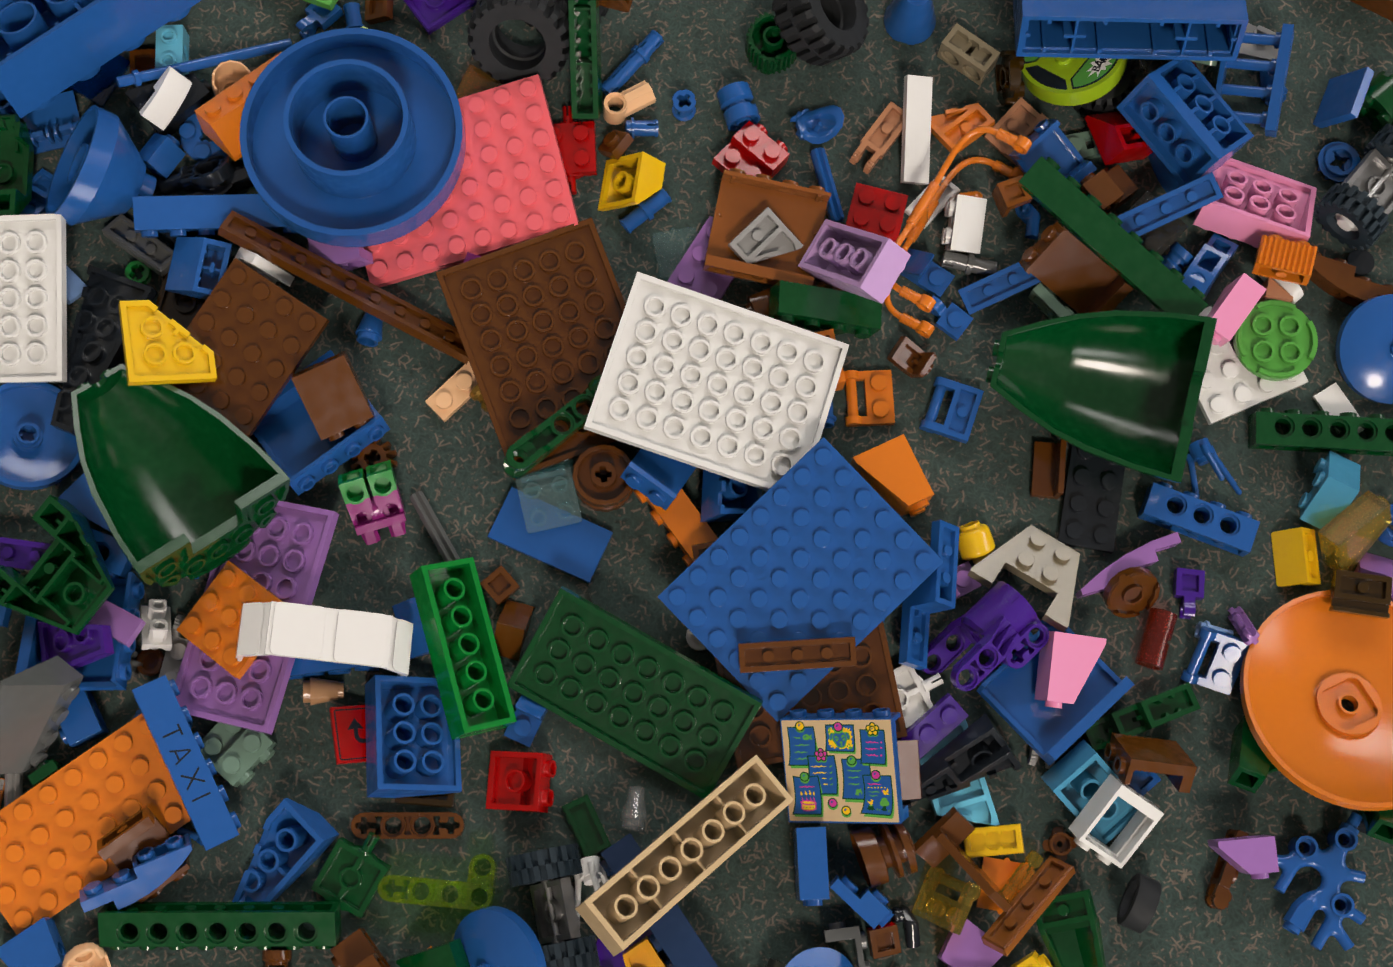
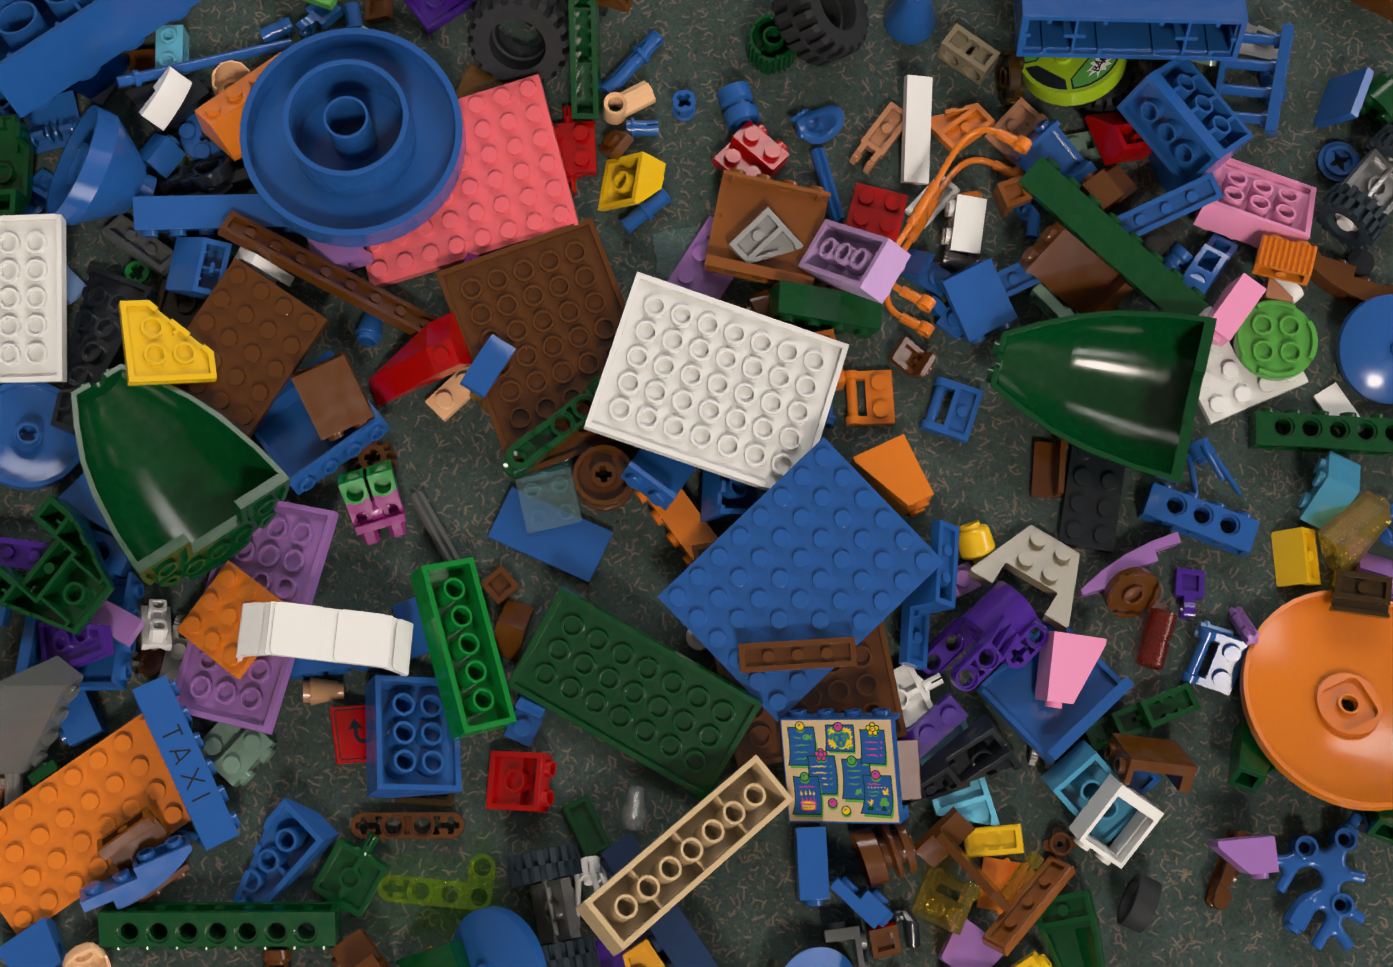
(277, 30): none -> blue pin
(427, 357): none -> red wedge
(487, 366): none -> blue slope
(978, 300): none -> blue panel

